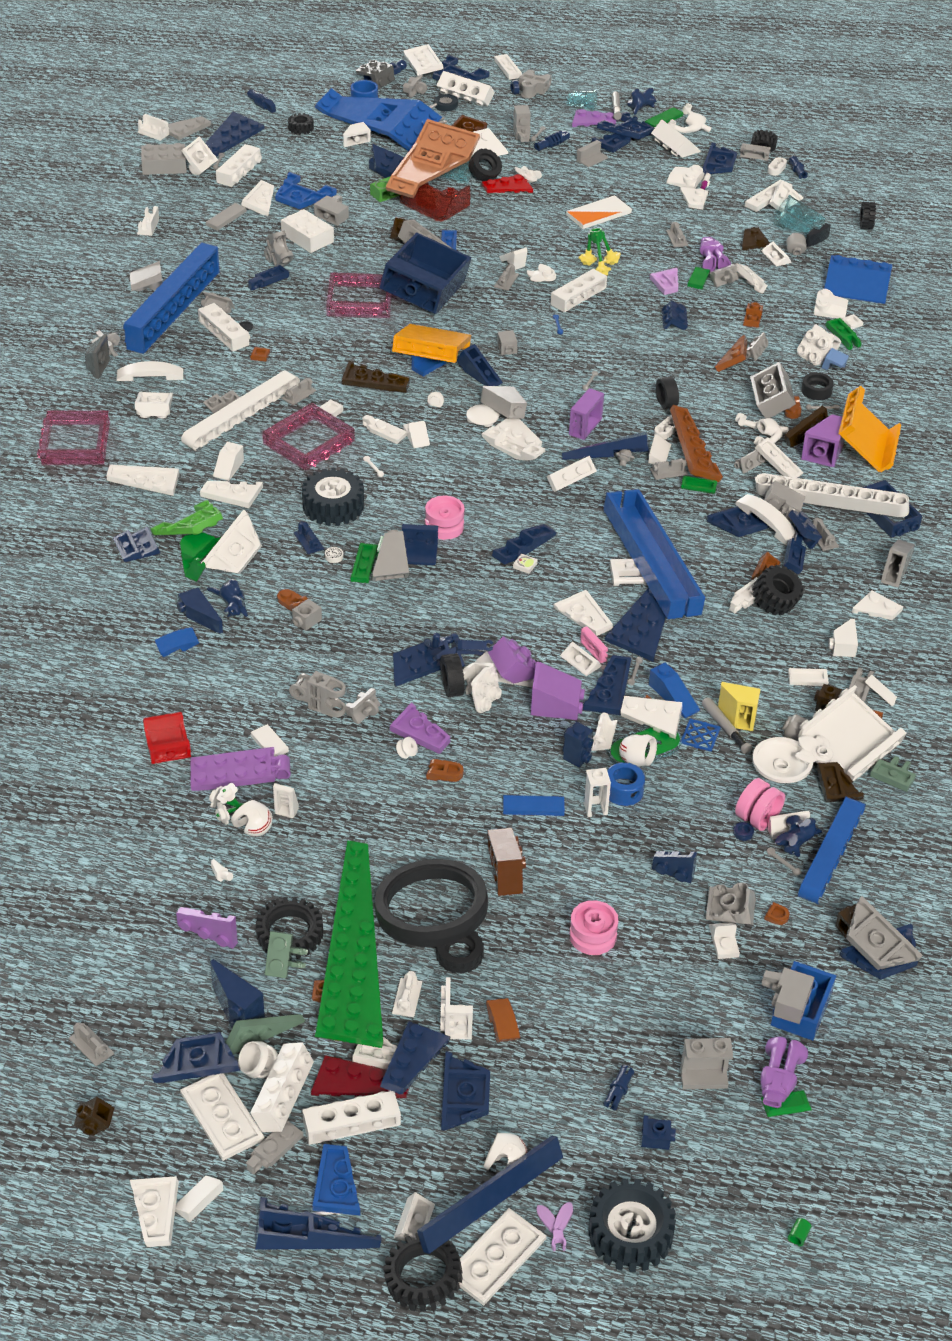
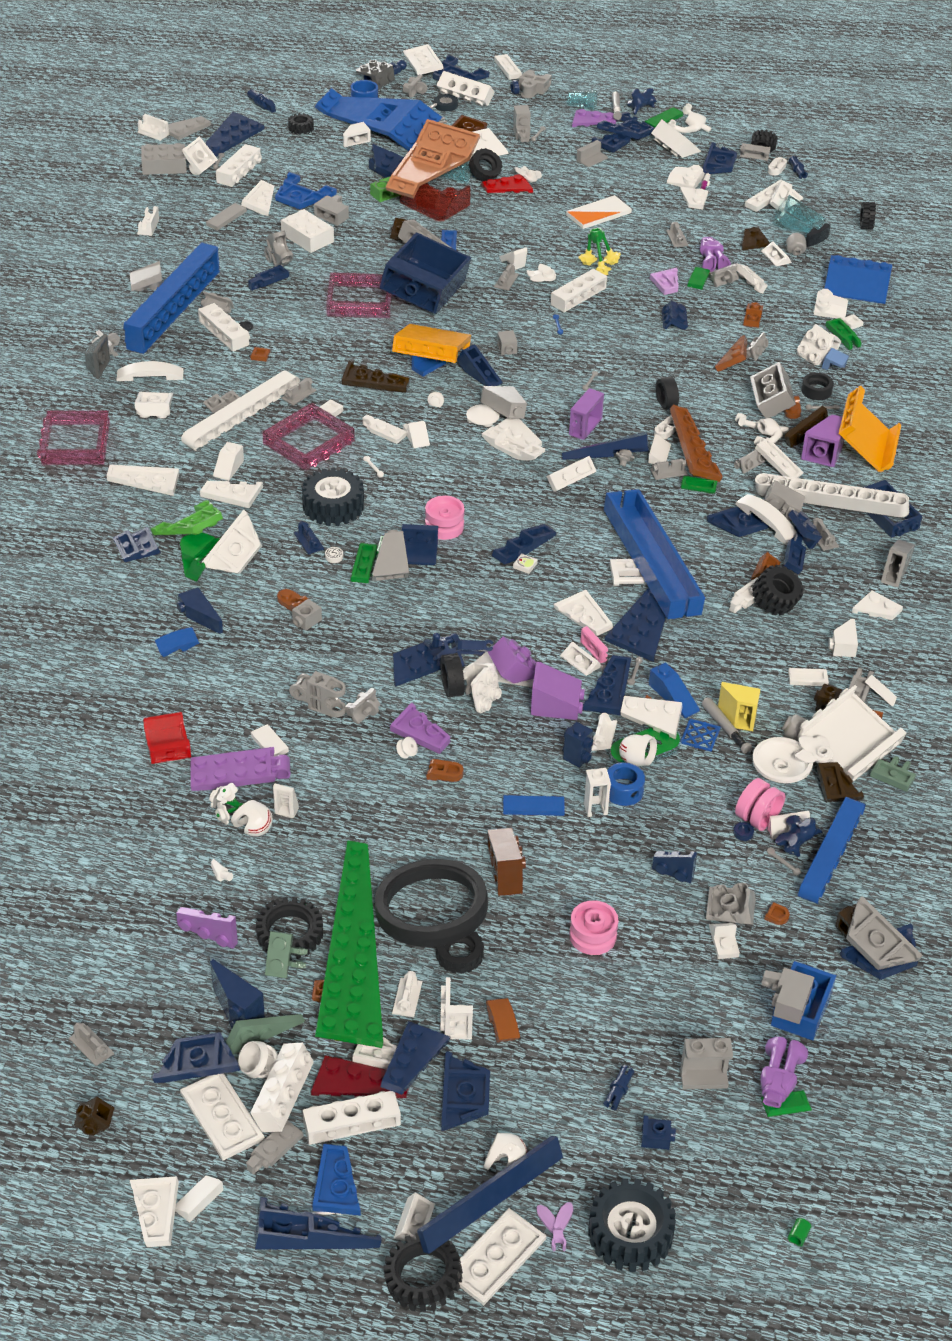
(233, 596): dark blue animal -> none
(552, 140): dark blue hinge -> none

